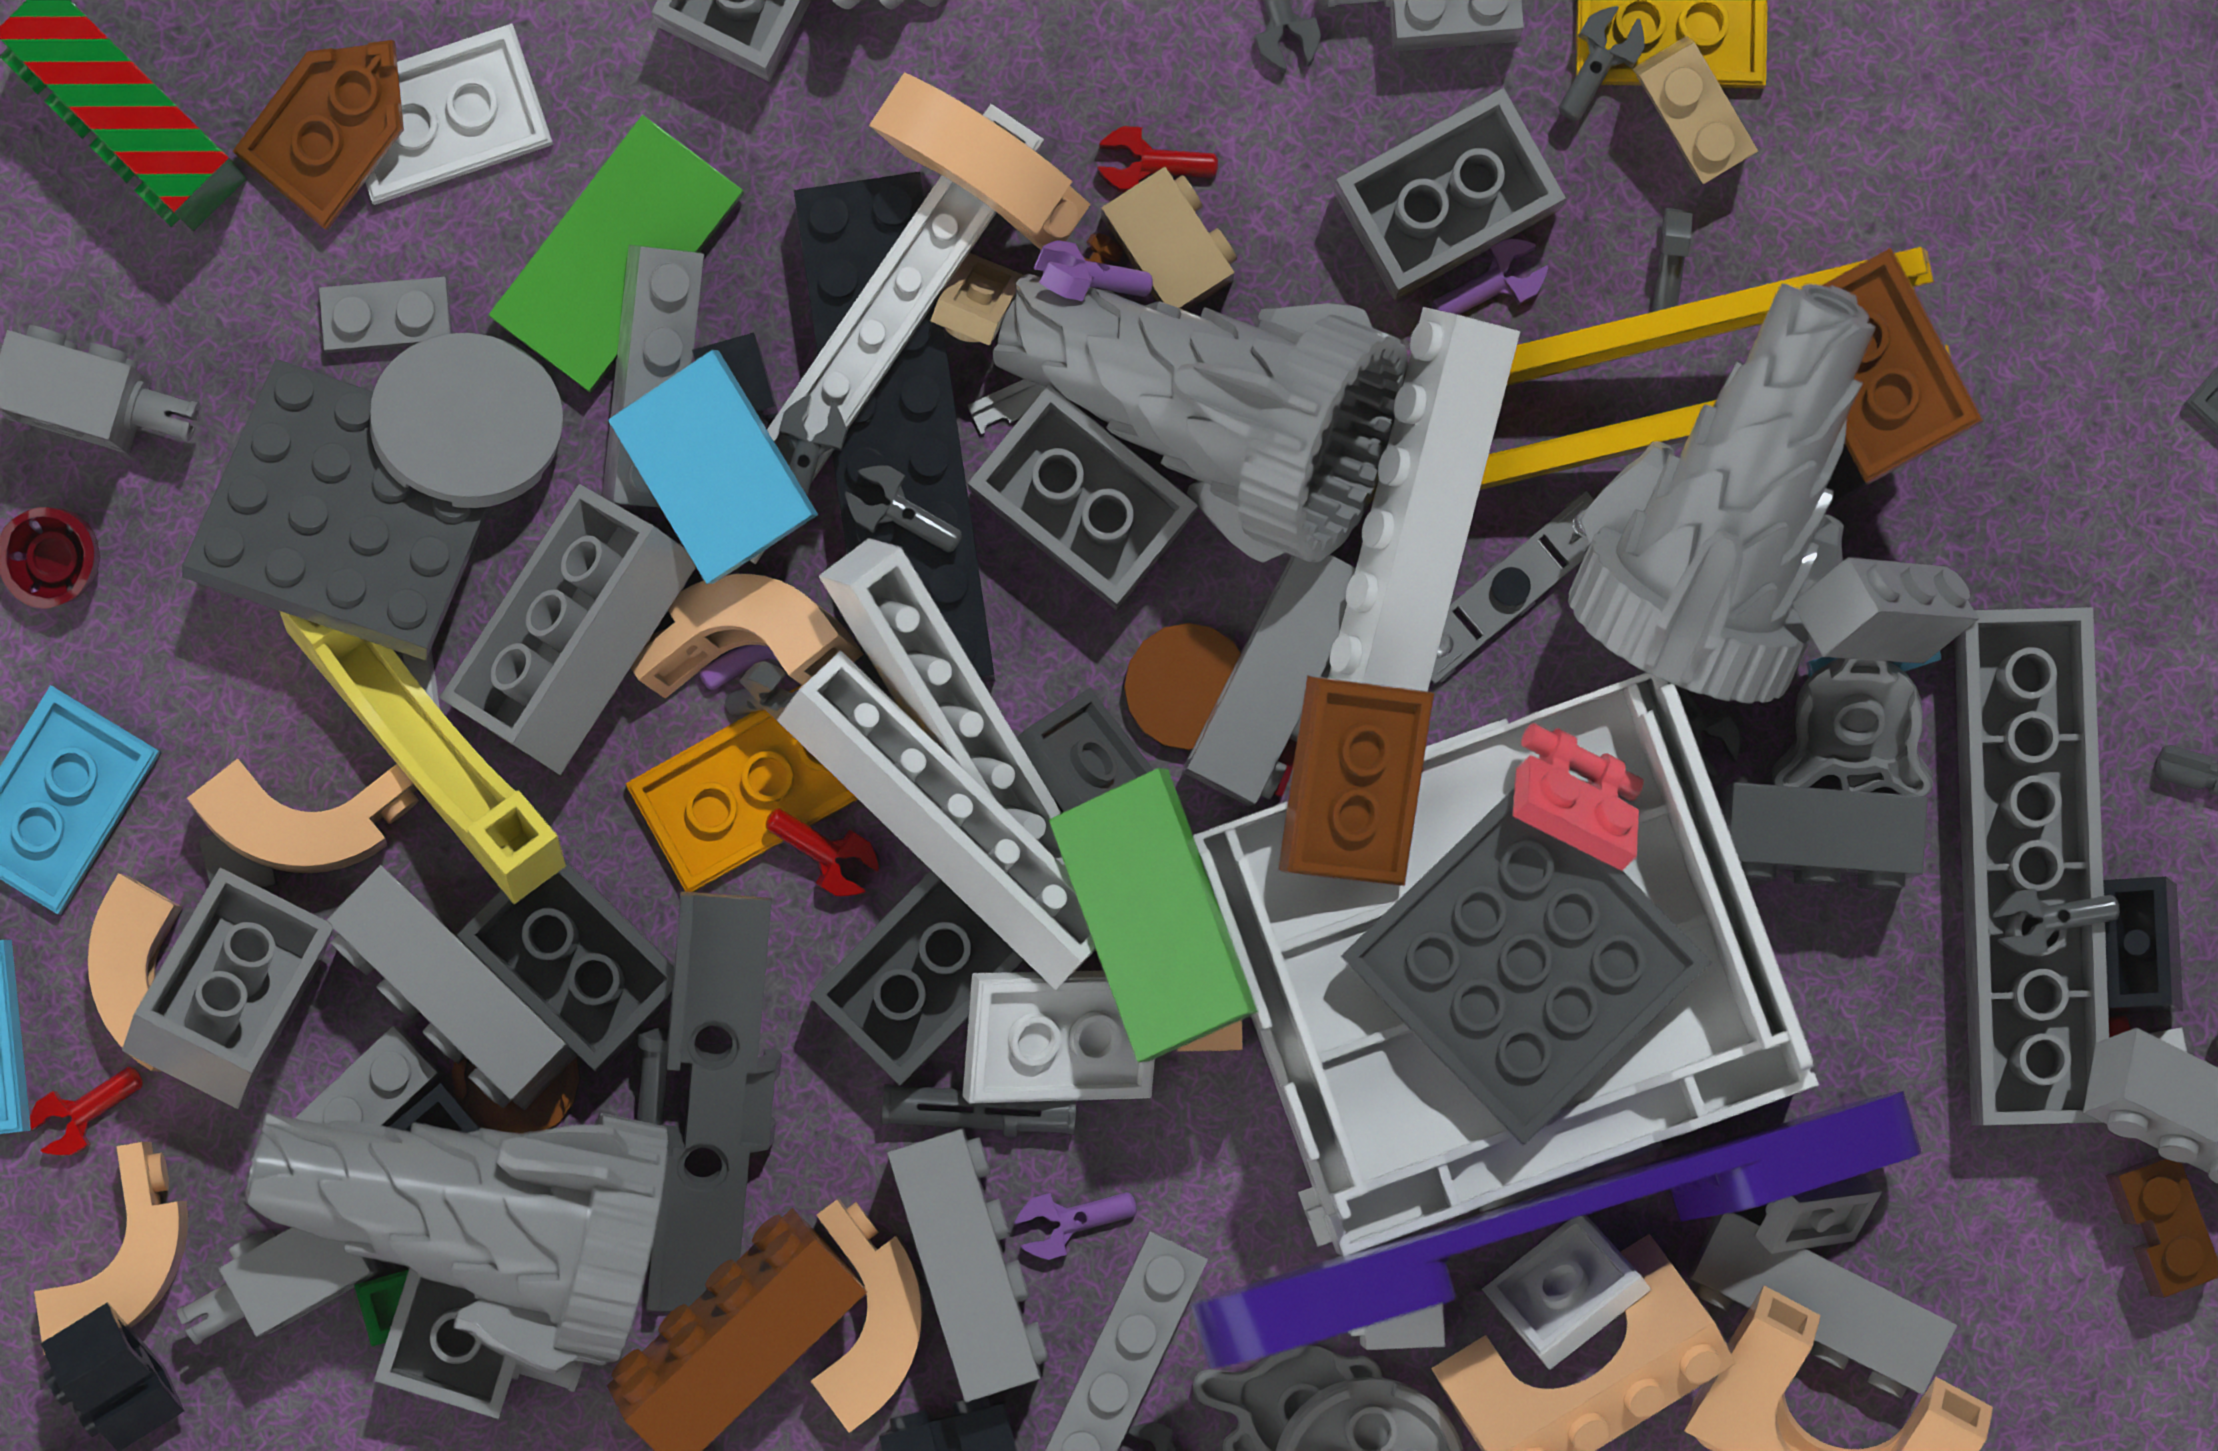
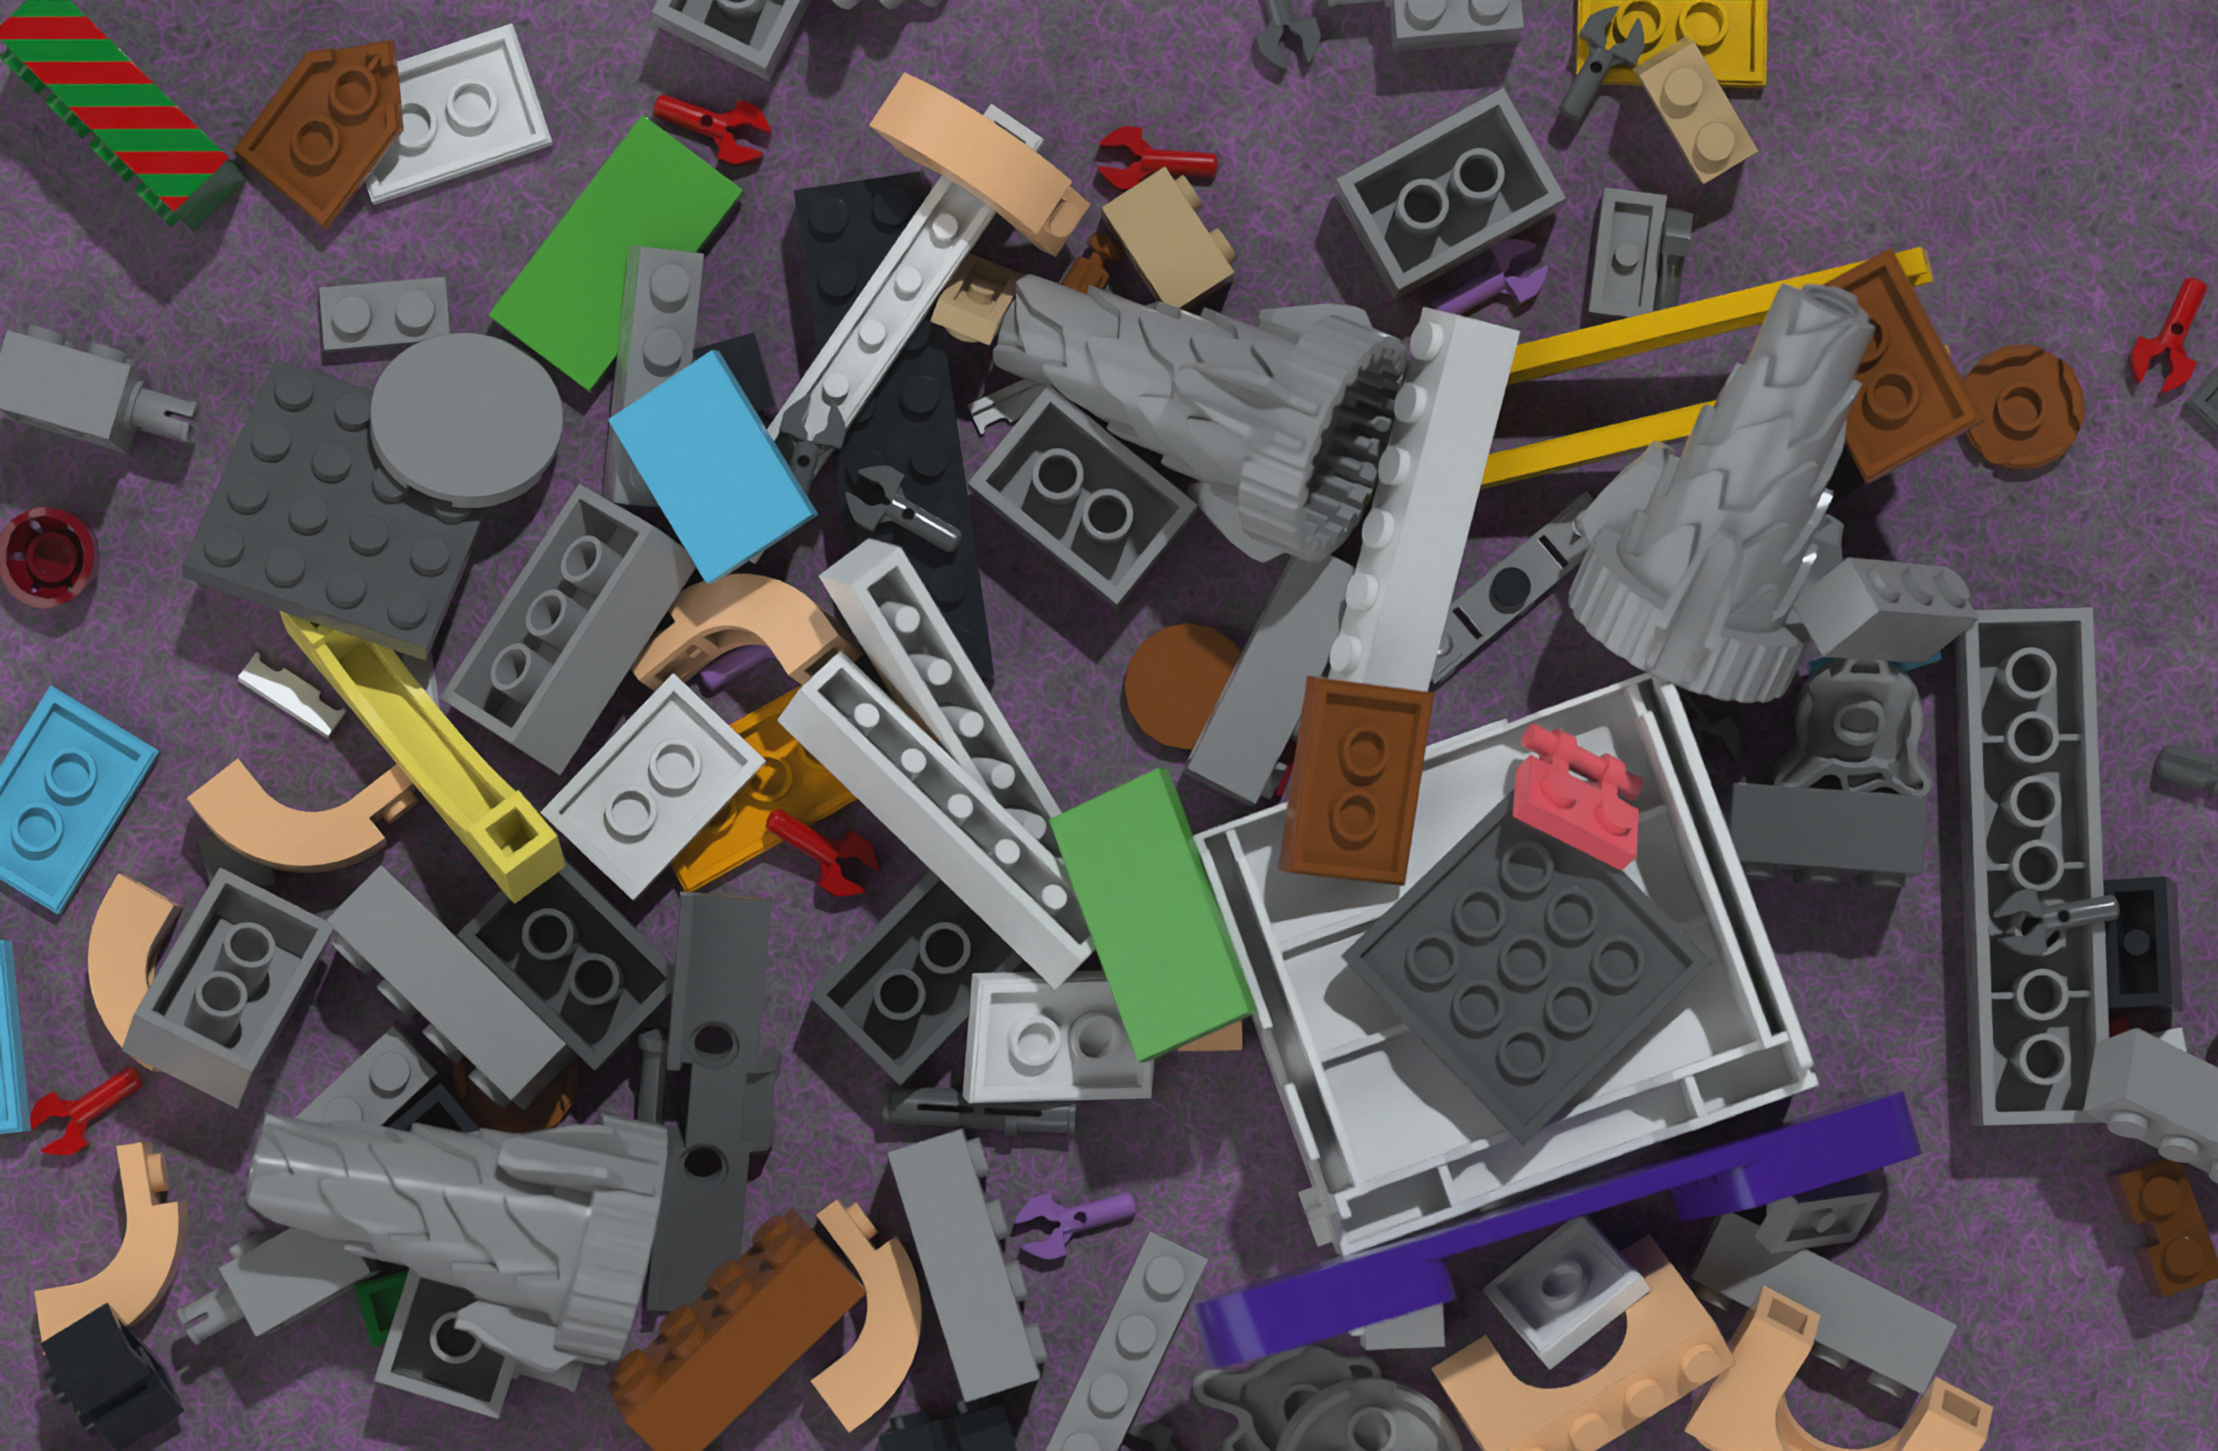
(291, 695): none -> white piece
(653, 787): none -> white plate
(716, 126): none -> red bar
(760, 692): dark grey bar -> none
(1071, 275): medium lavender bar -> none
(1081, 751): dark grey bracket -> none
(1626, 254): none -> light grey plate
(2009, 434): none -> dark orange tile
(2171, 339): none -> red bar

